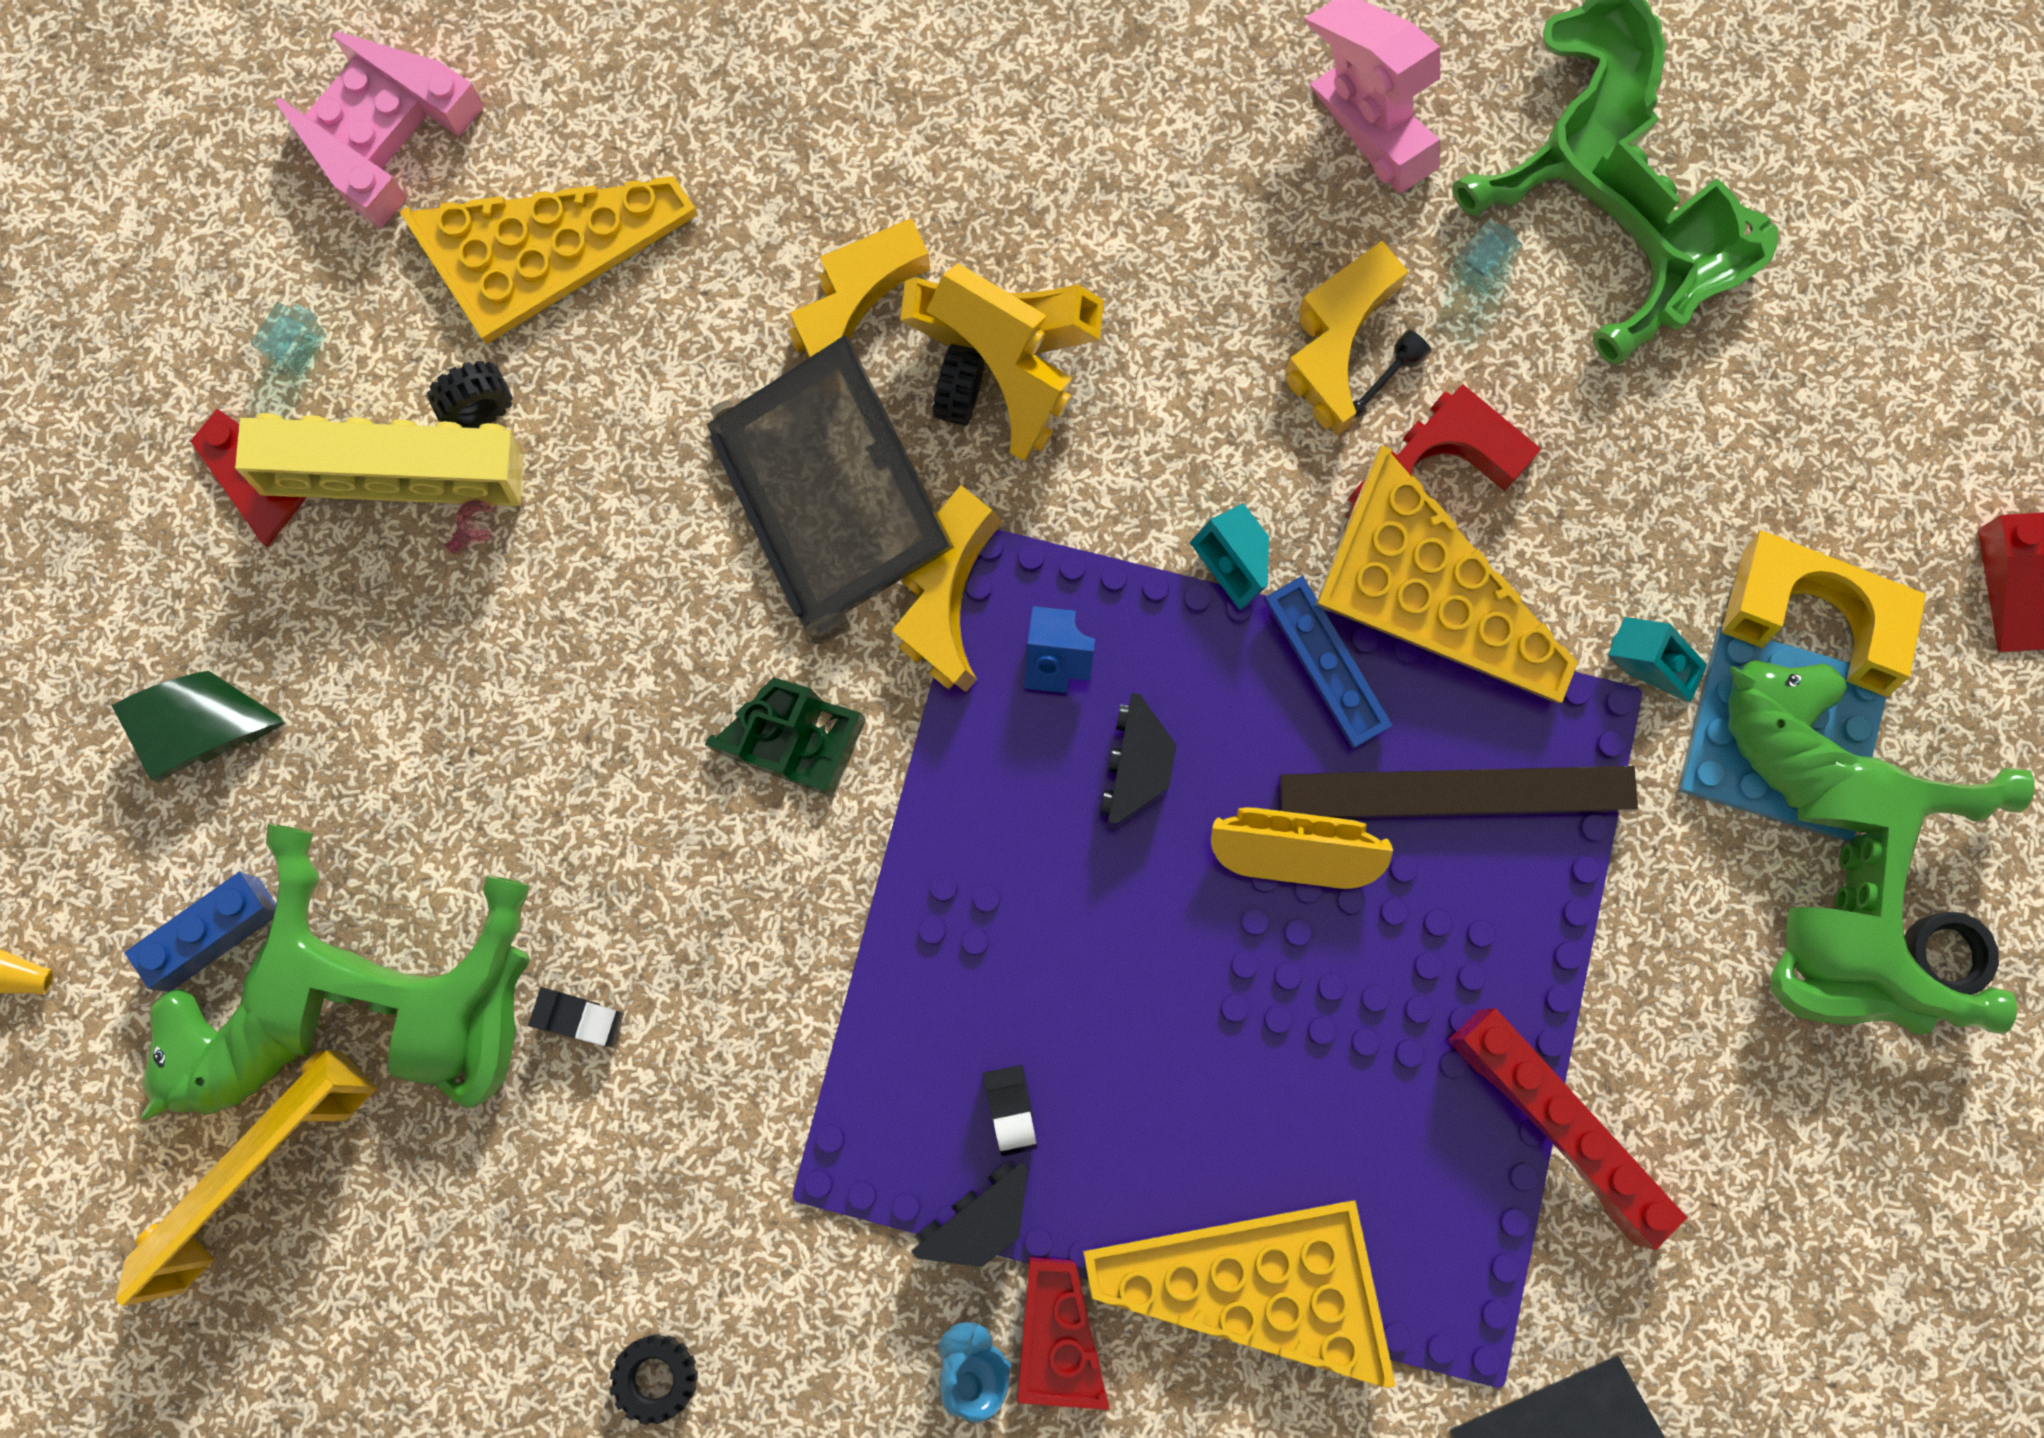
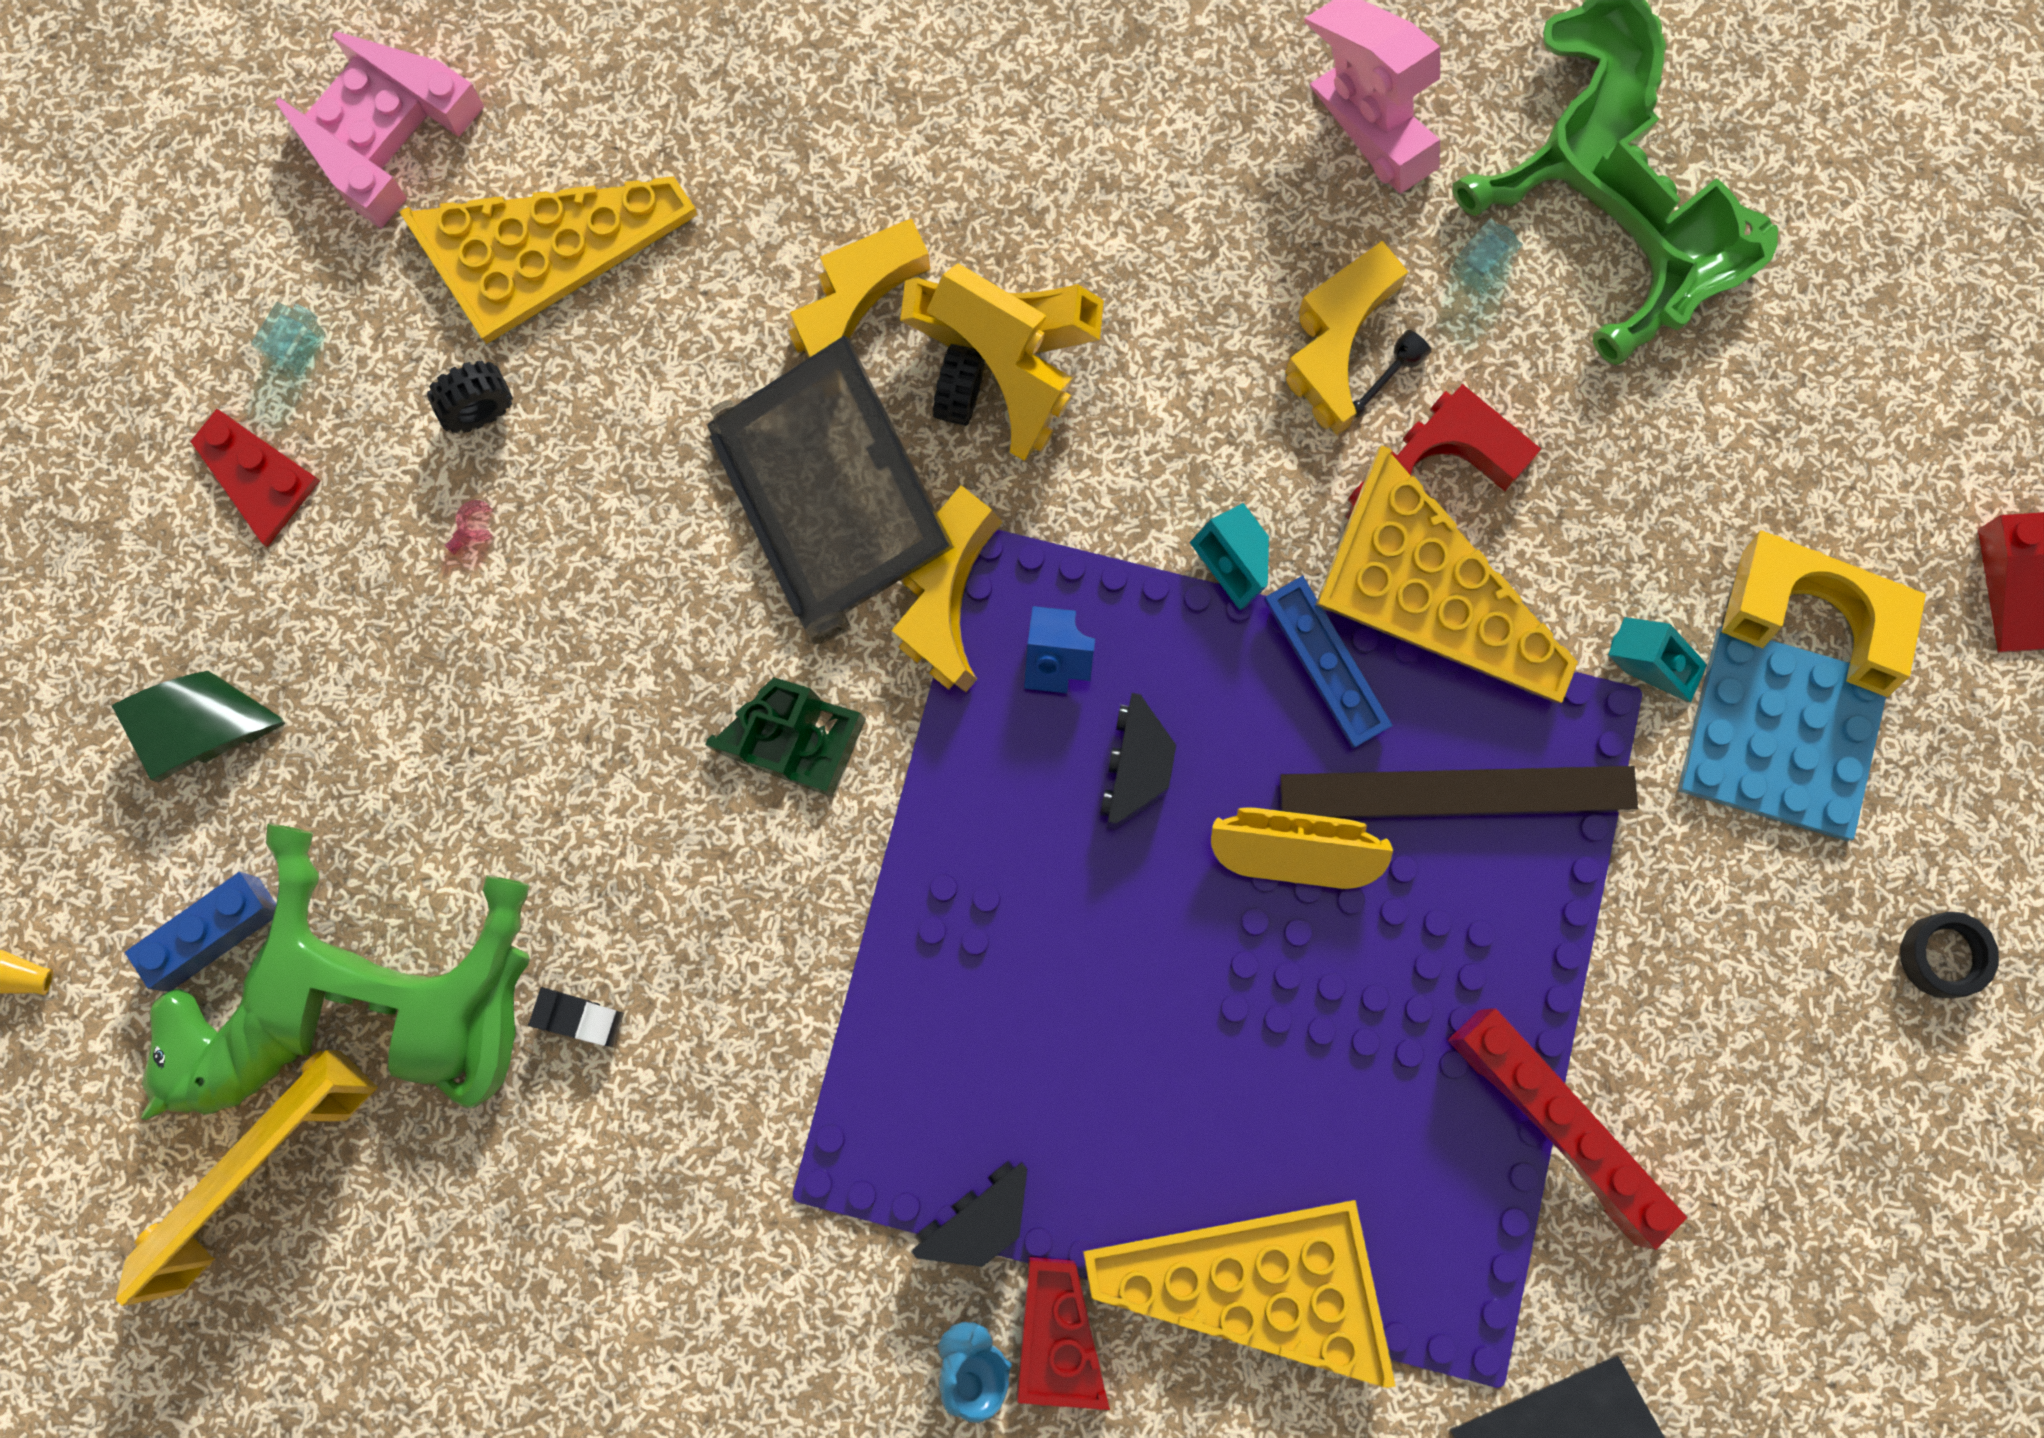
(380, 460): light yellow brick -> none
(624, 1379): black tyre -> none
(1010, 1109): black leg -> none
(1858, 952): bright green animal -> none

